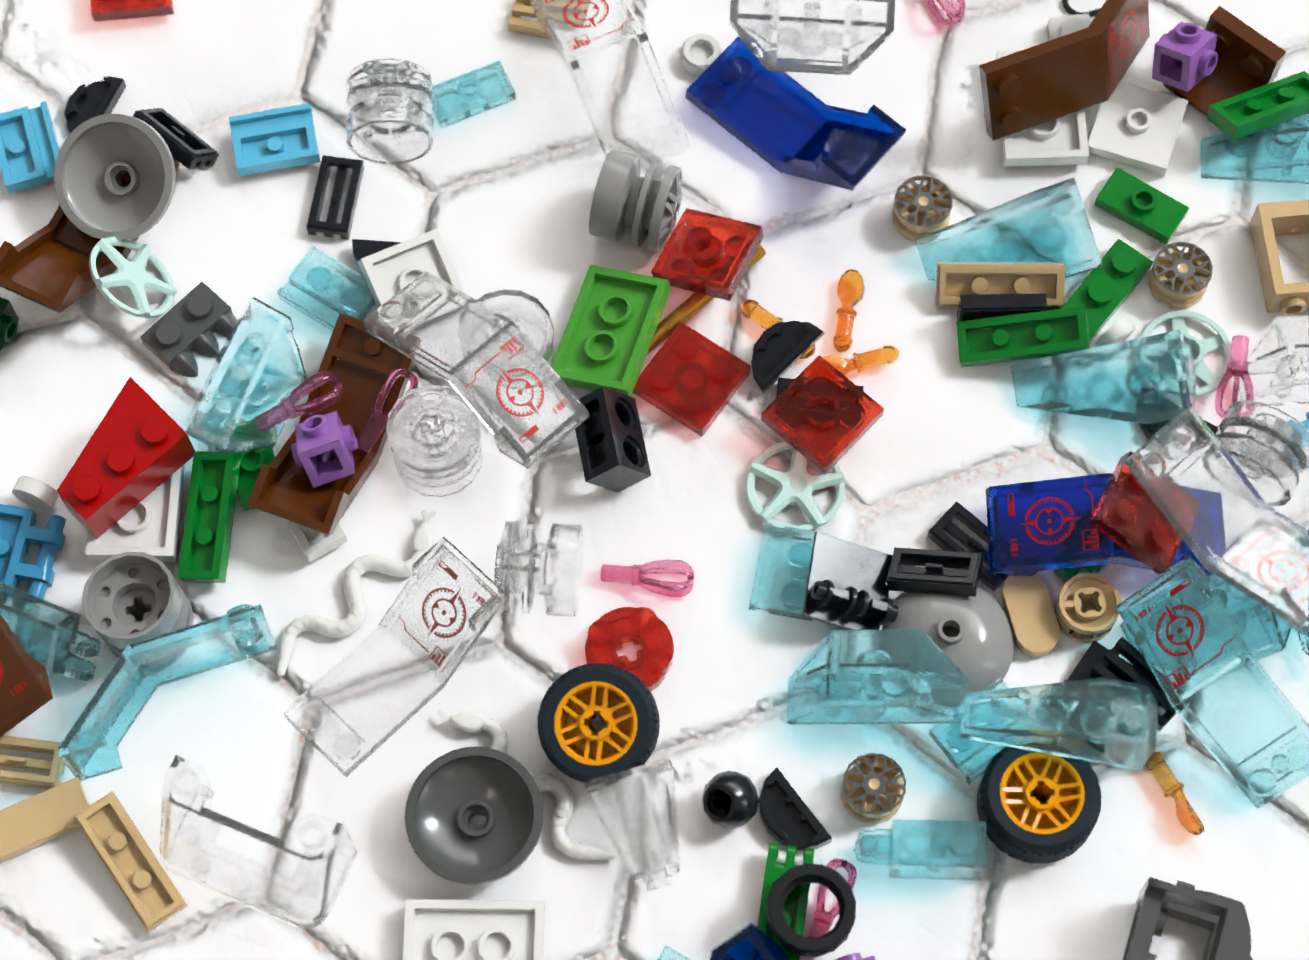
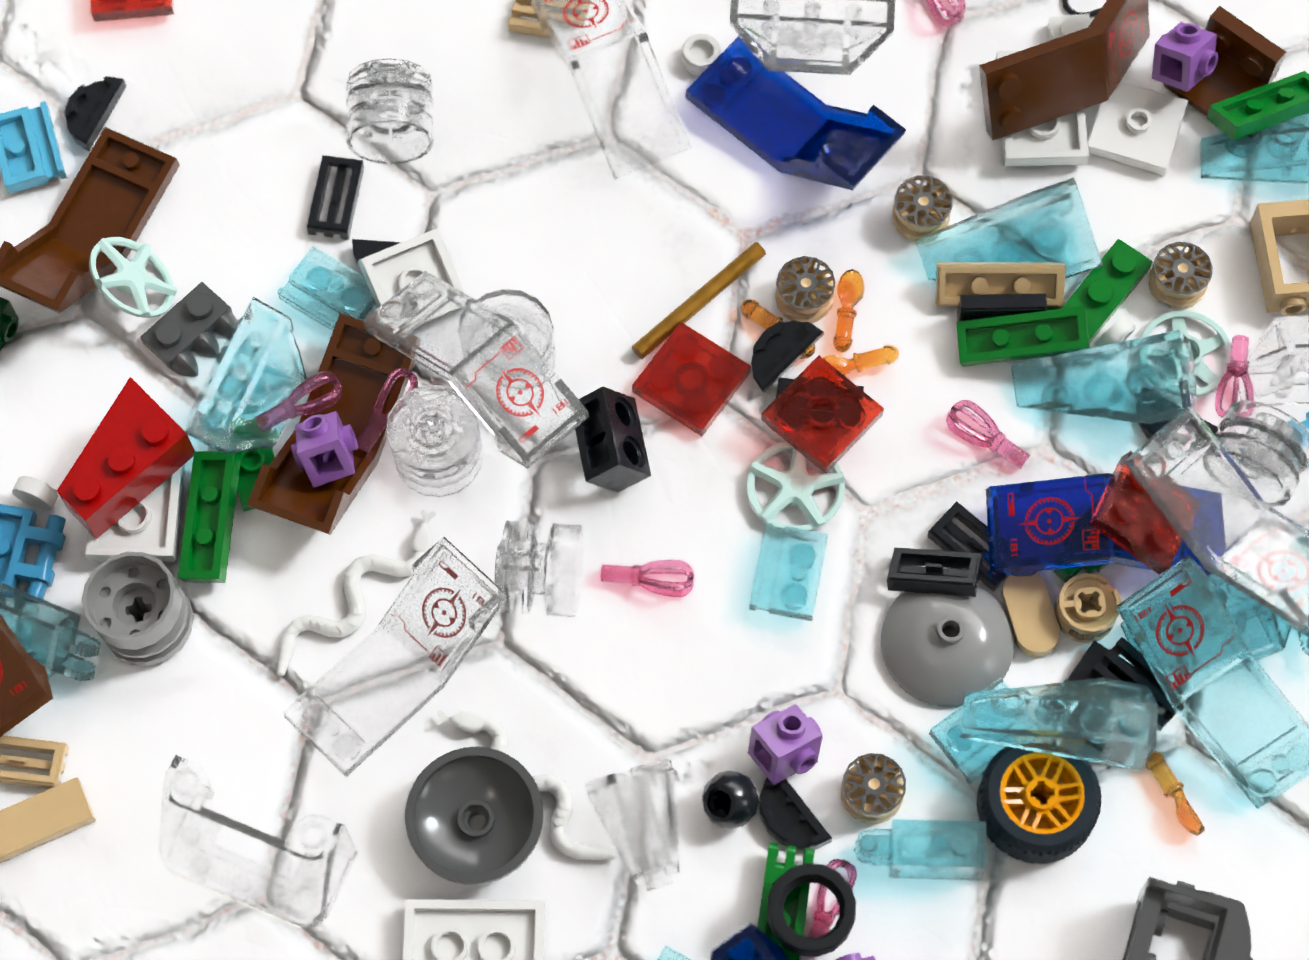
(92, 170): light grey dish -> none
(94, 738): clear light blue windscreen -> none
(130, 861): tan tile -> none
(182, 142): black tile -> none
(274, 139): medium azure plate -> none
(314, 542): white plate -> none
(471, 94): clear light blue plate -> none
(582, 696): wheel -> none
(610, 329): bright green plate -> none
(635, 201): light grey wheel -> none
(640, 628): clear red plate -> none
(708, 253): clear red plate -> none
(785, 743): none -> medium lavender brick
(805, 291): none -> tan wheel
(848, 585): hinge -> none
(877, 680): clear light blue wedge -> none
(997, 439): none -> clear pink piece
(1141, 206): green plate -> none

